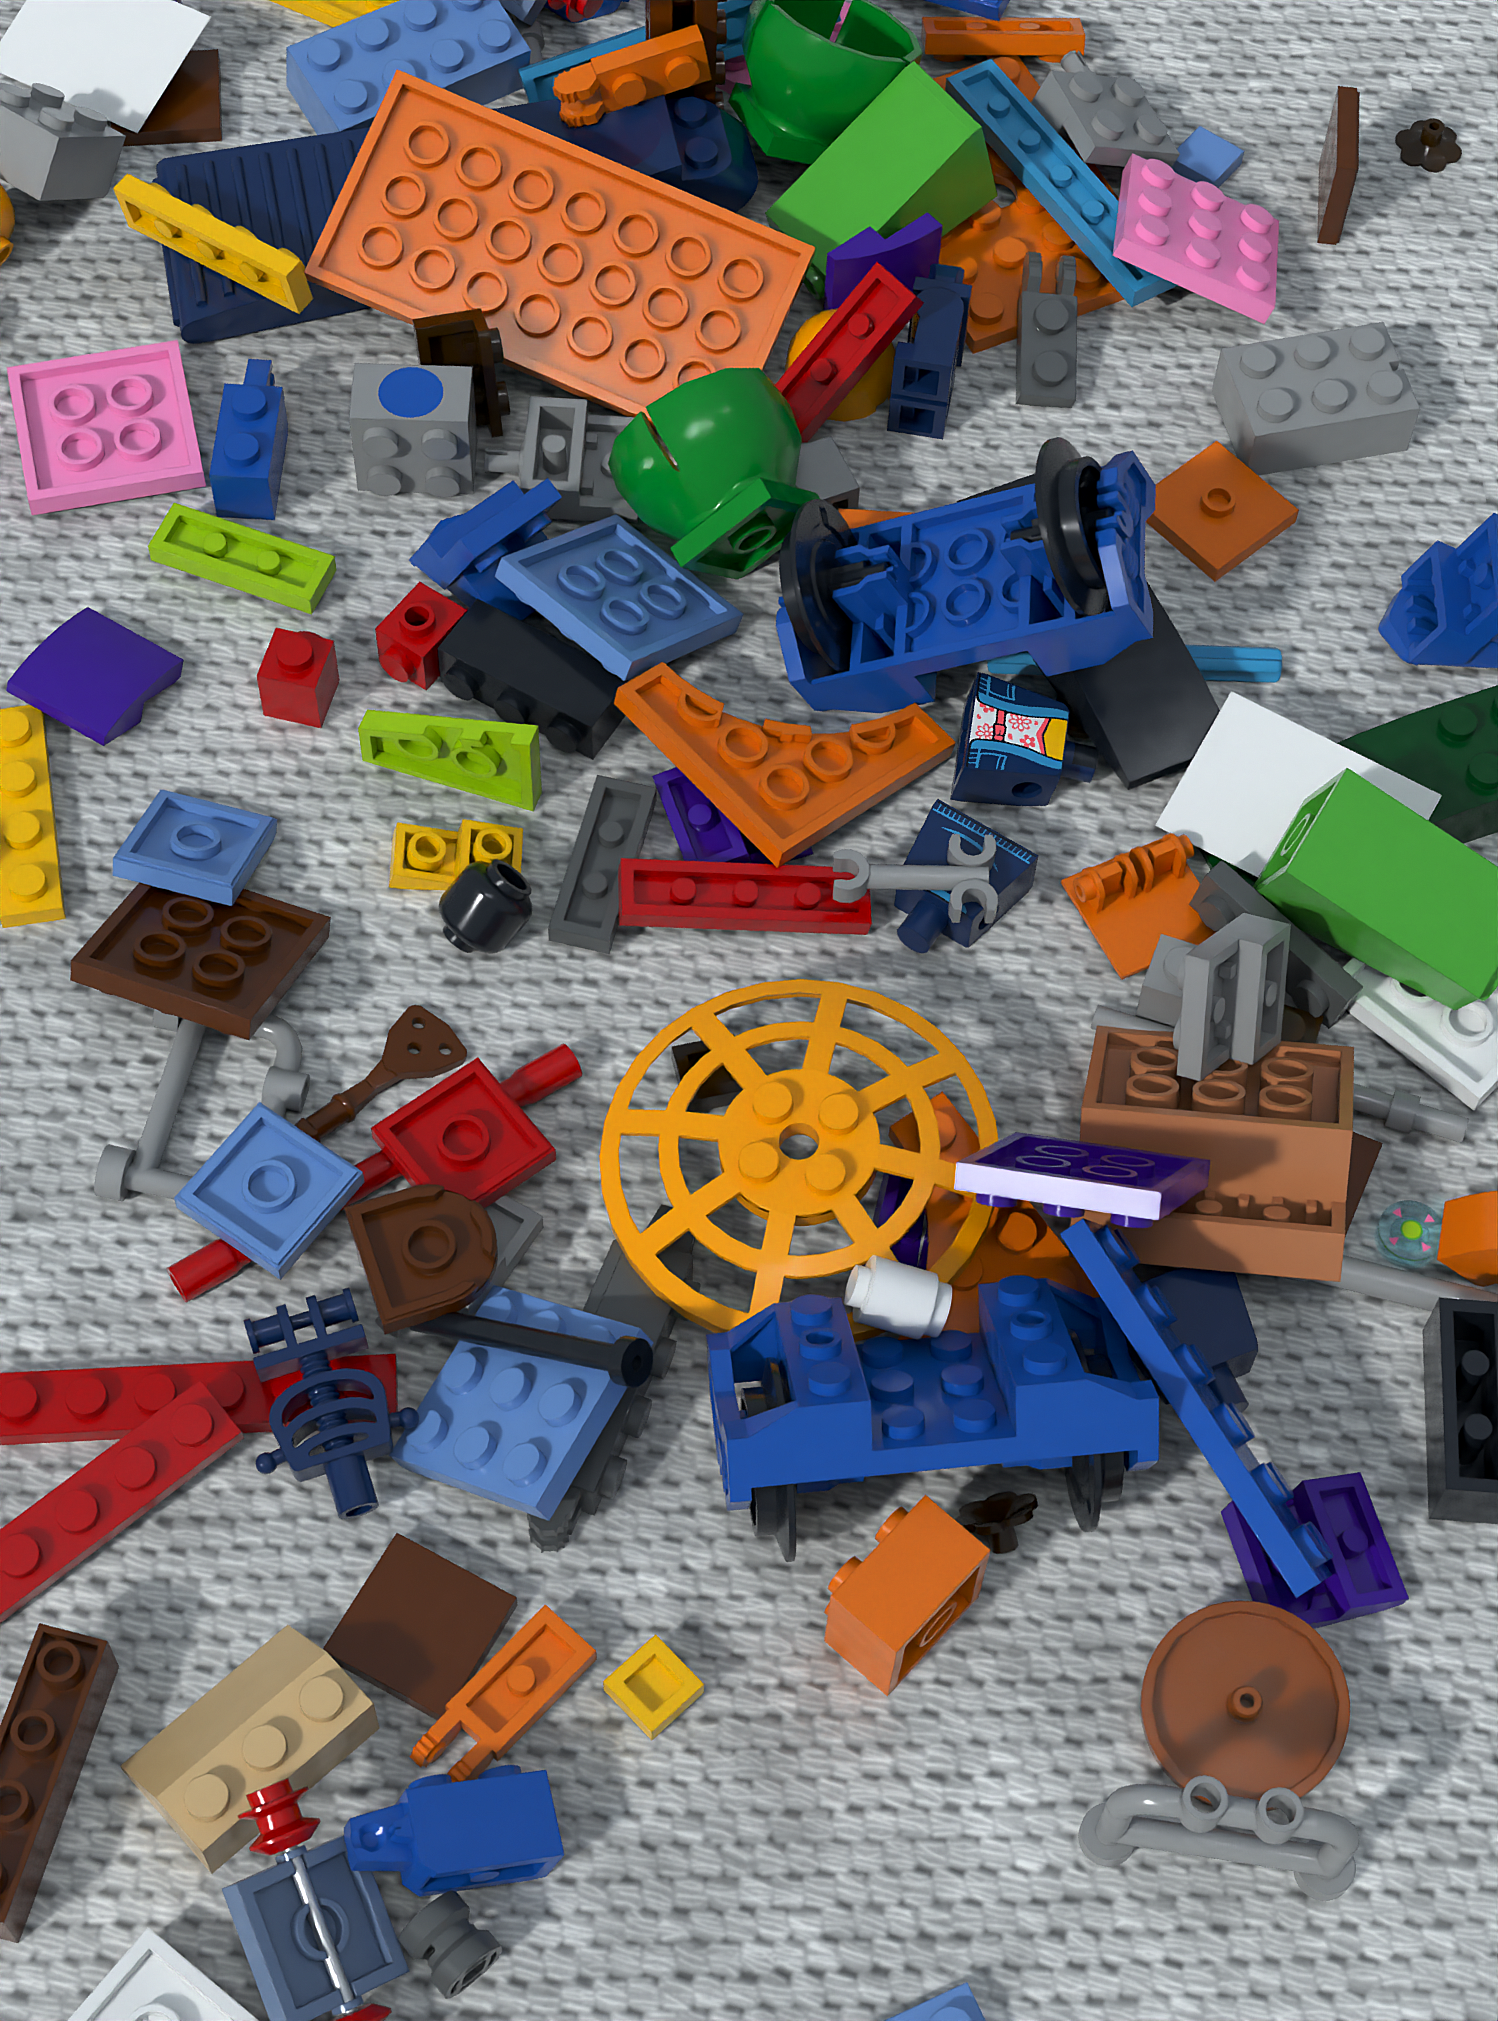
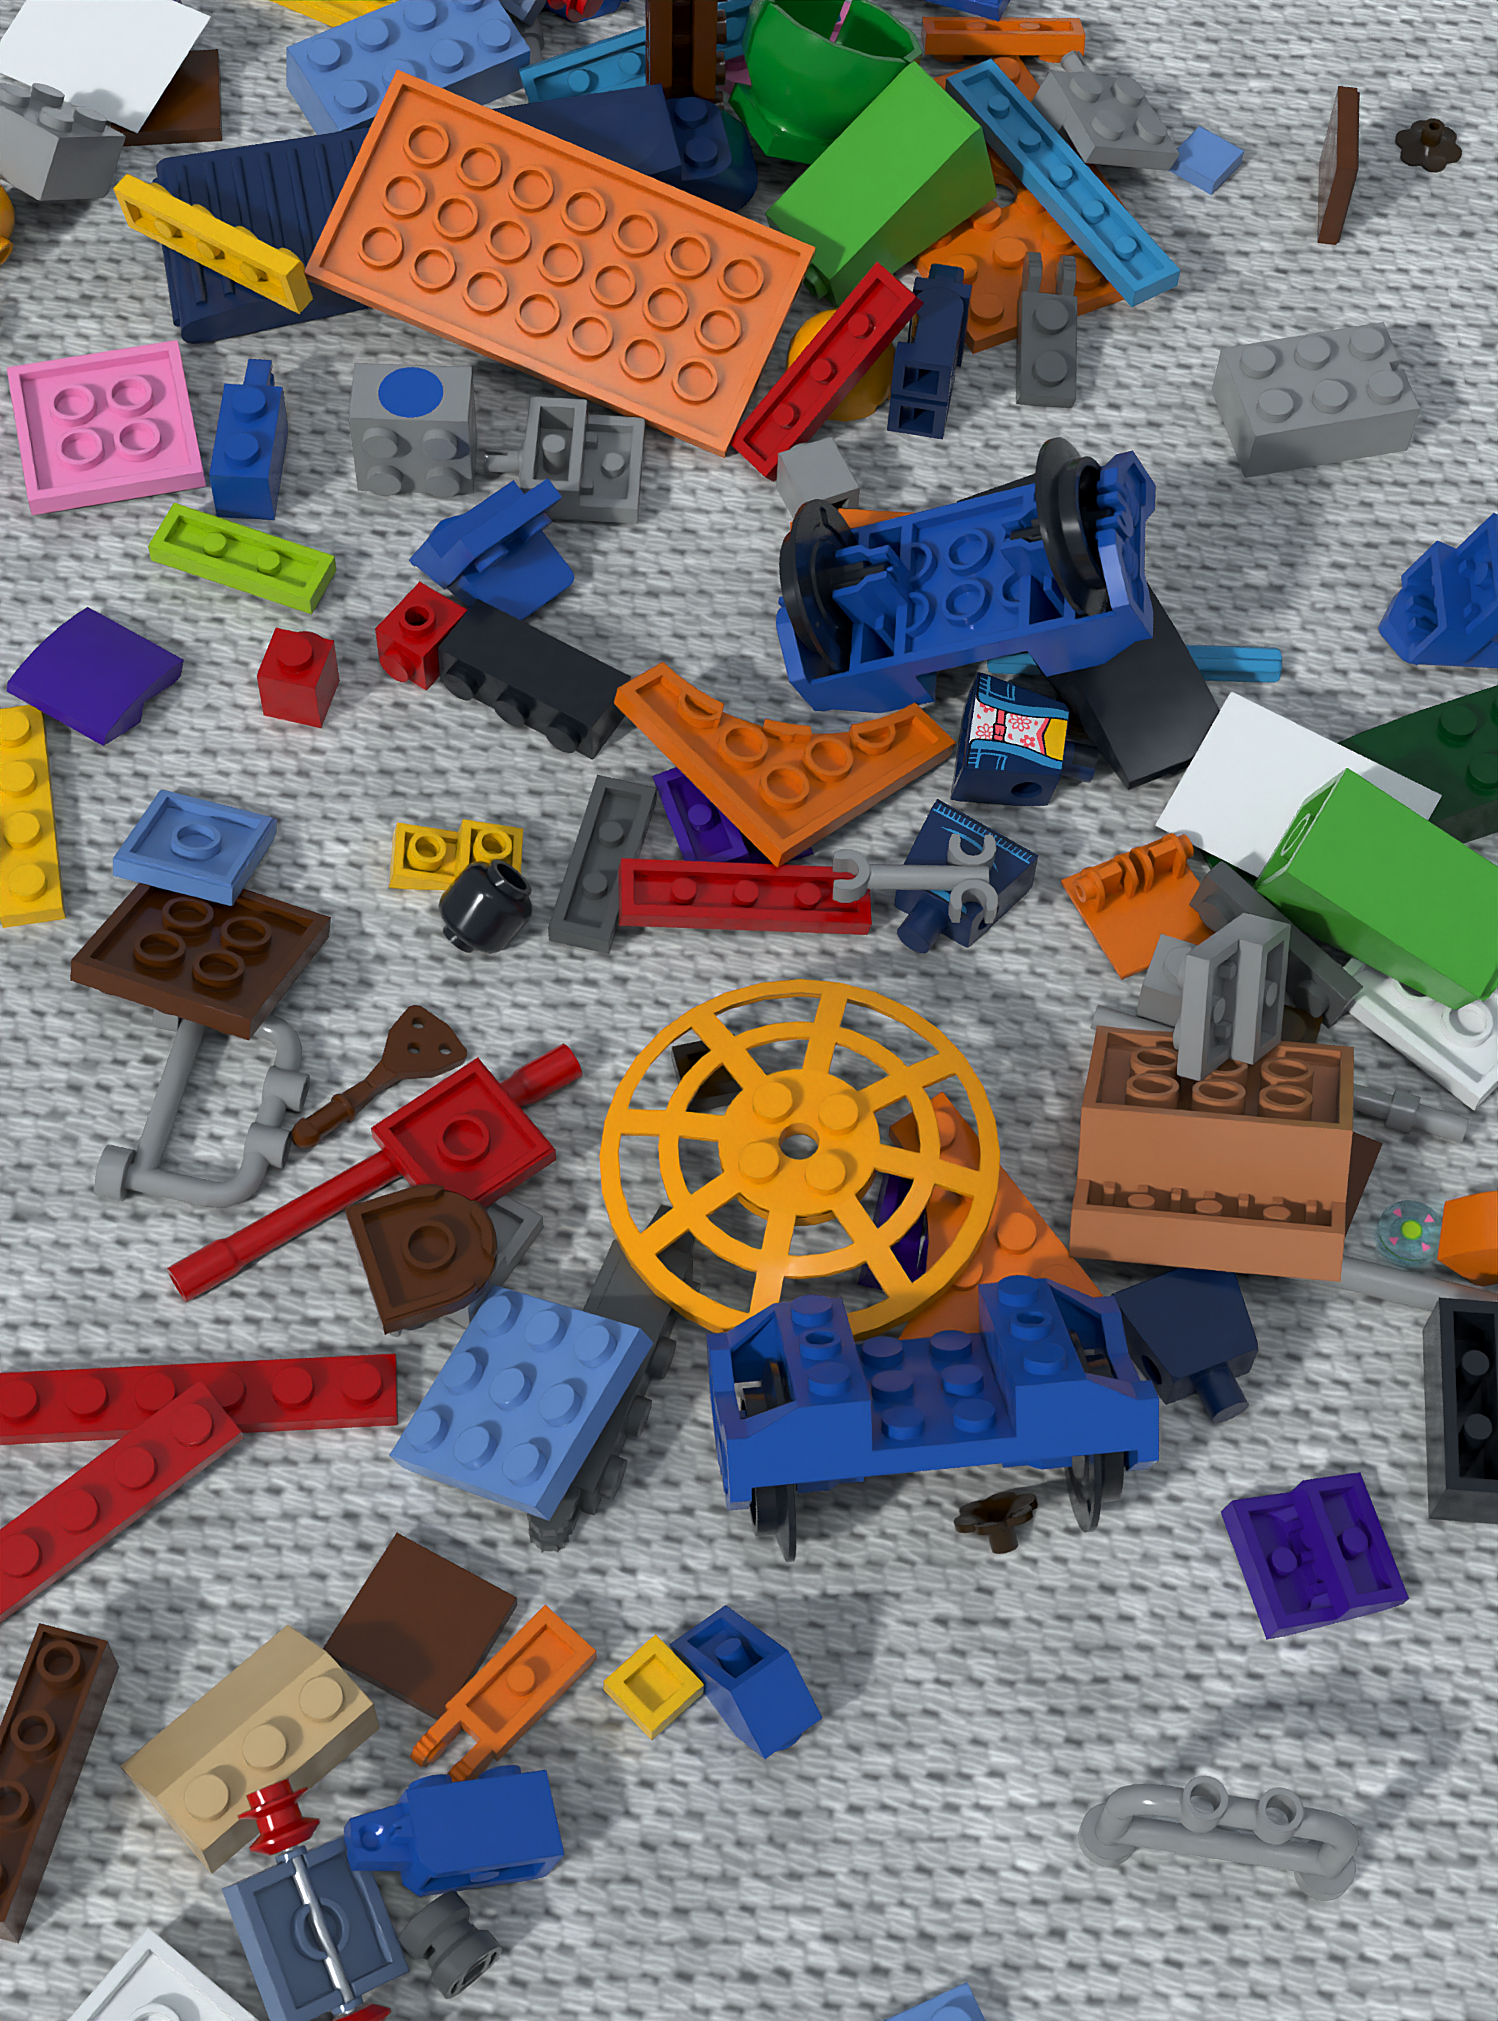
(269, 1190): medium blue tile -> none
(339, 1447): dark blue torso -> none
(460, 753): lime wing -> none
(467, 341): dark brown bracket -> none
(618, 596): medium blue plate -> none
(626, 1360): black bar -> none
(632, 76): orange hinge -> none
(733, 472): green plate -> none
(749, 1681): none -> blue slope
(898, 1298): white brick -> none
(904, 254): dark purple slope -> none
(904, 1593): orange brick -> none
(1082, 1177): dark purple plate -> none
(1197, 237): bright pink plate -> none
(1215, 1427): blue plate -> none
(1218, 511): orange plate -> none
(1245, 1701): dark orange piece -> none

